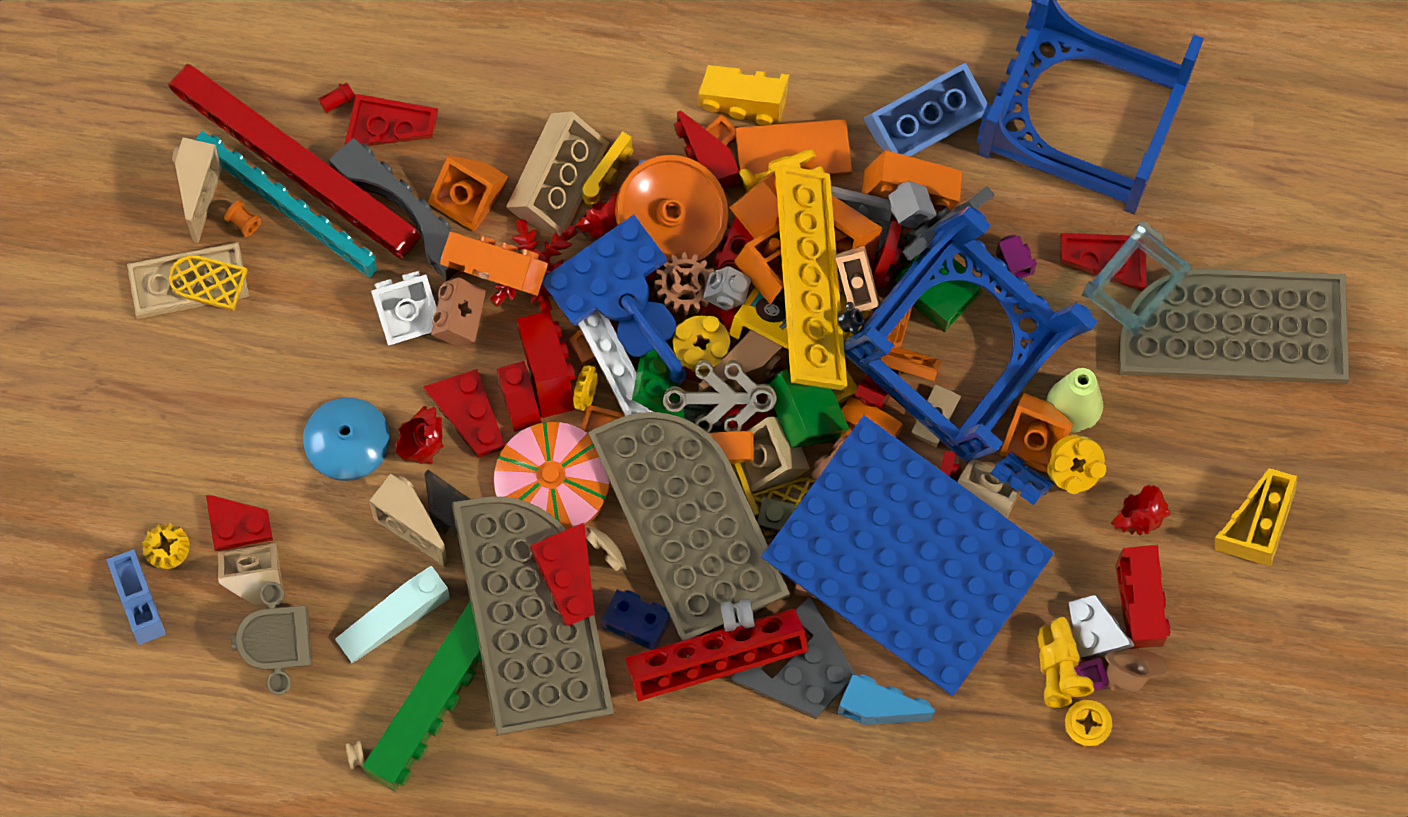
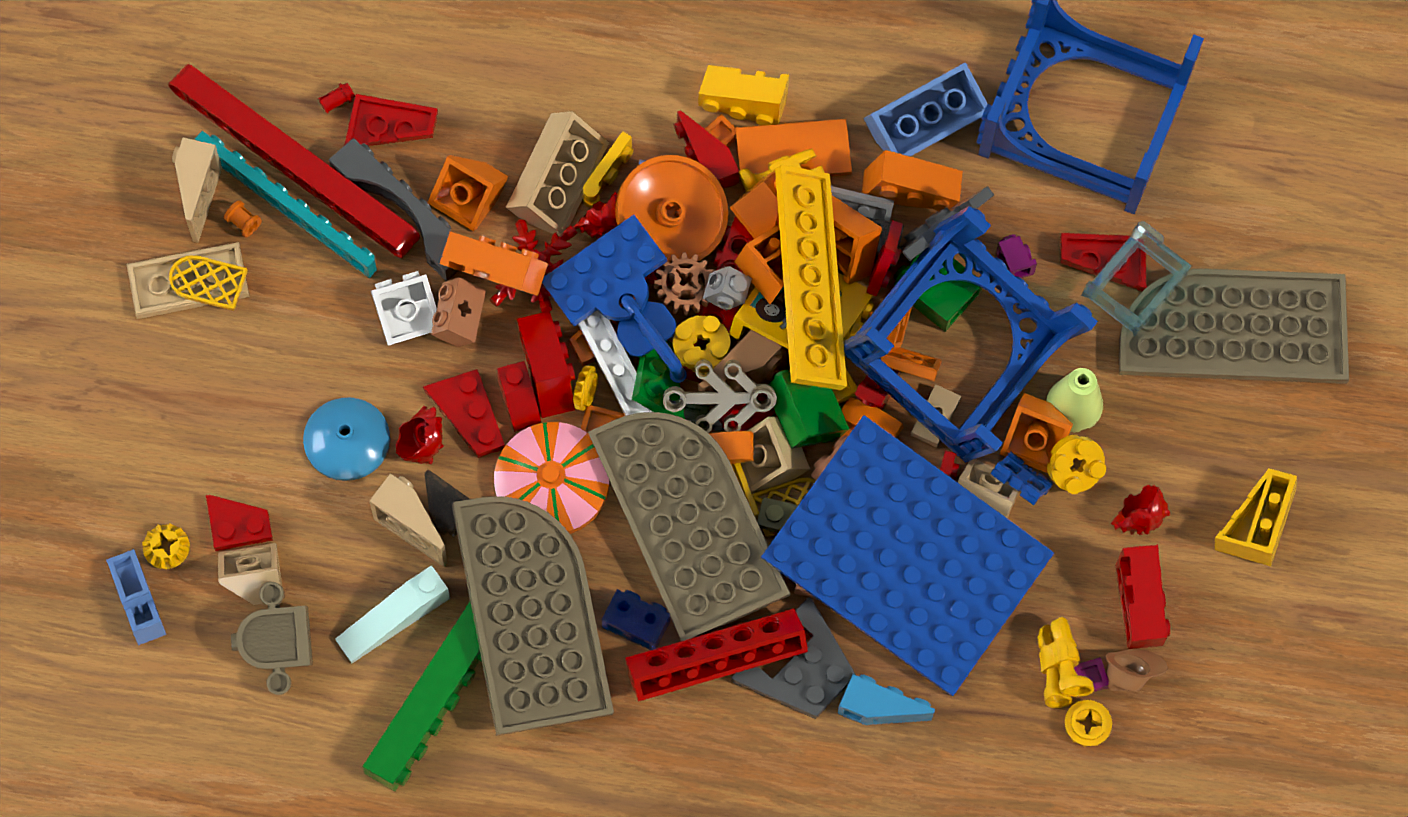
(355, 754): tan bush -> none
(567, 573): red wing -> none
(613, 553): tan dish -> none
(744, 613): light grey wheel -> none
(850, 319): black plate -> none
(857, 278): light nougat brick -> none
(912, 205): light grey brick -> none
(1096, 629): wing -> none

